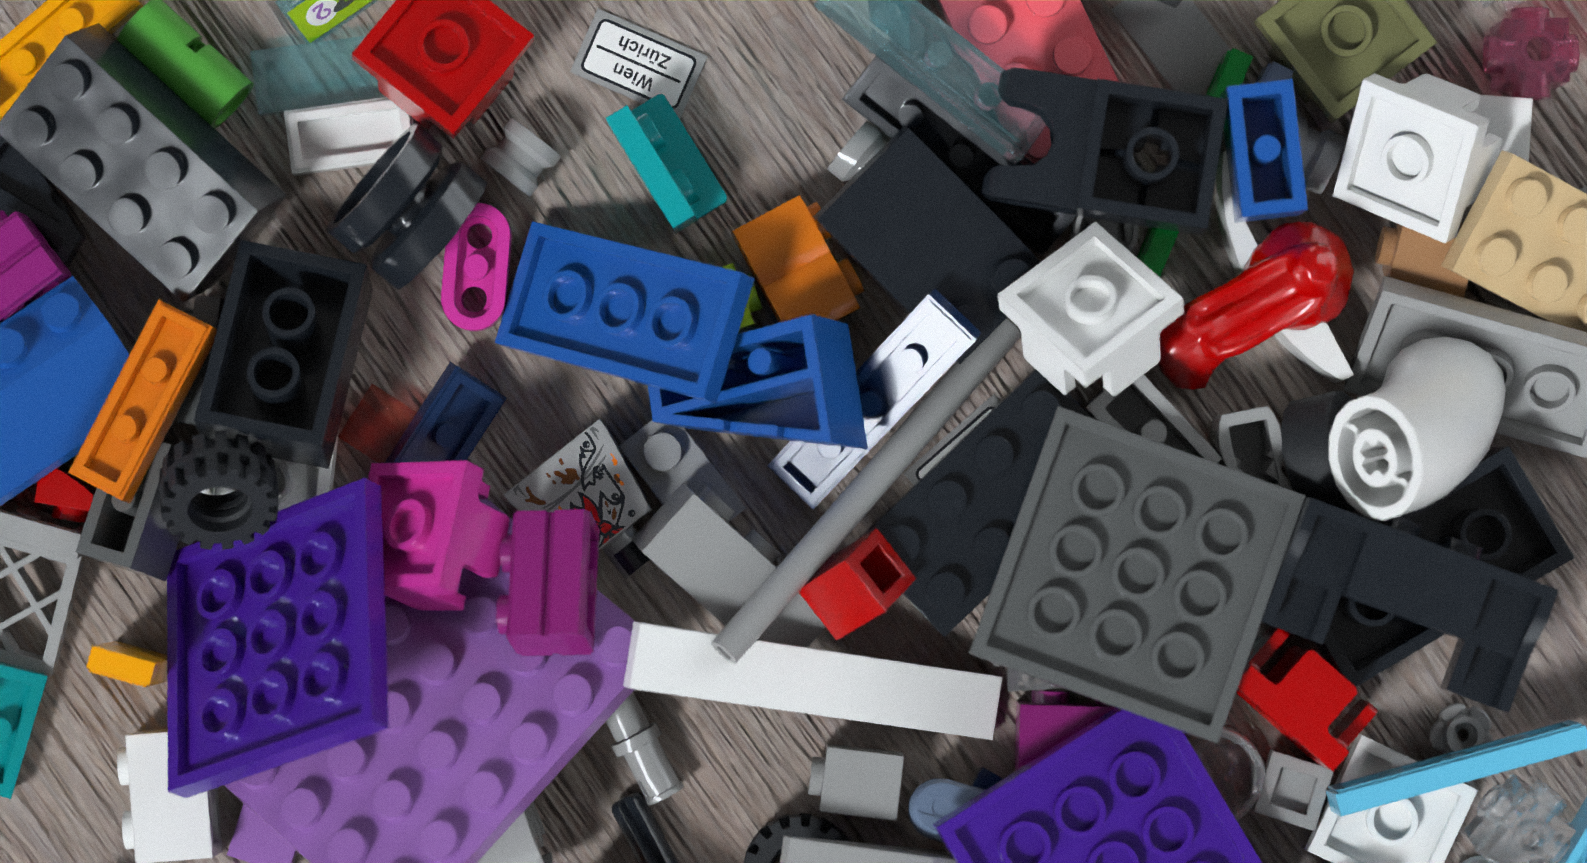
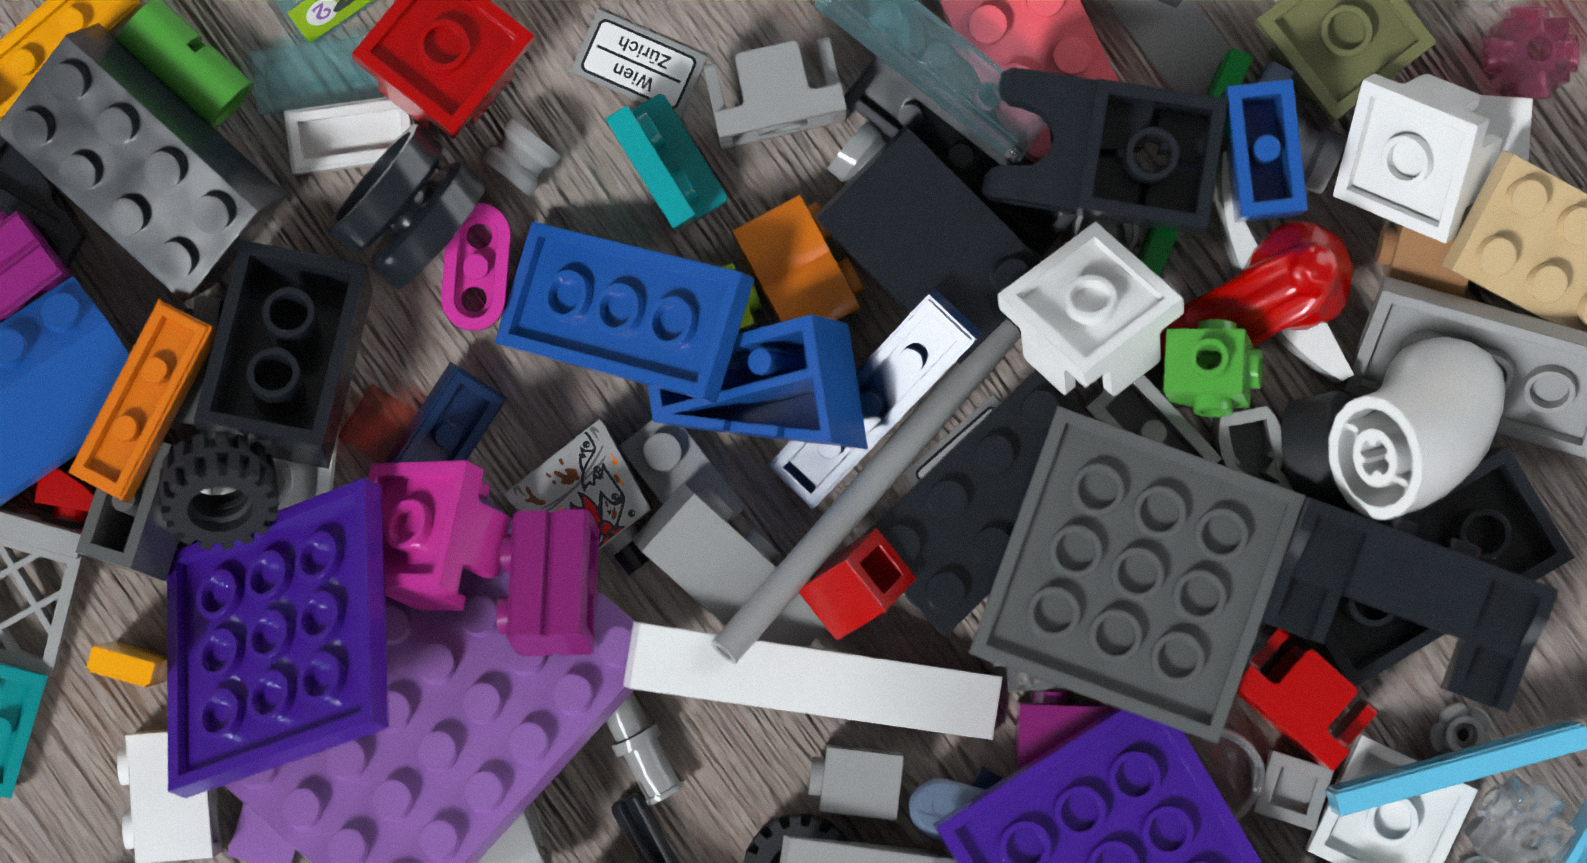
(776, 95): none -> light grey panel
(1211, 368): none -> bright green brick

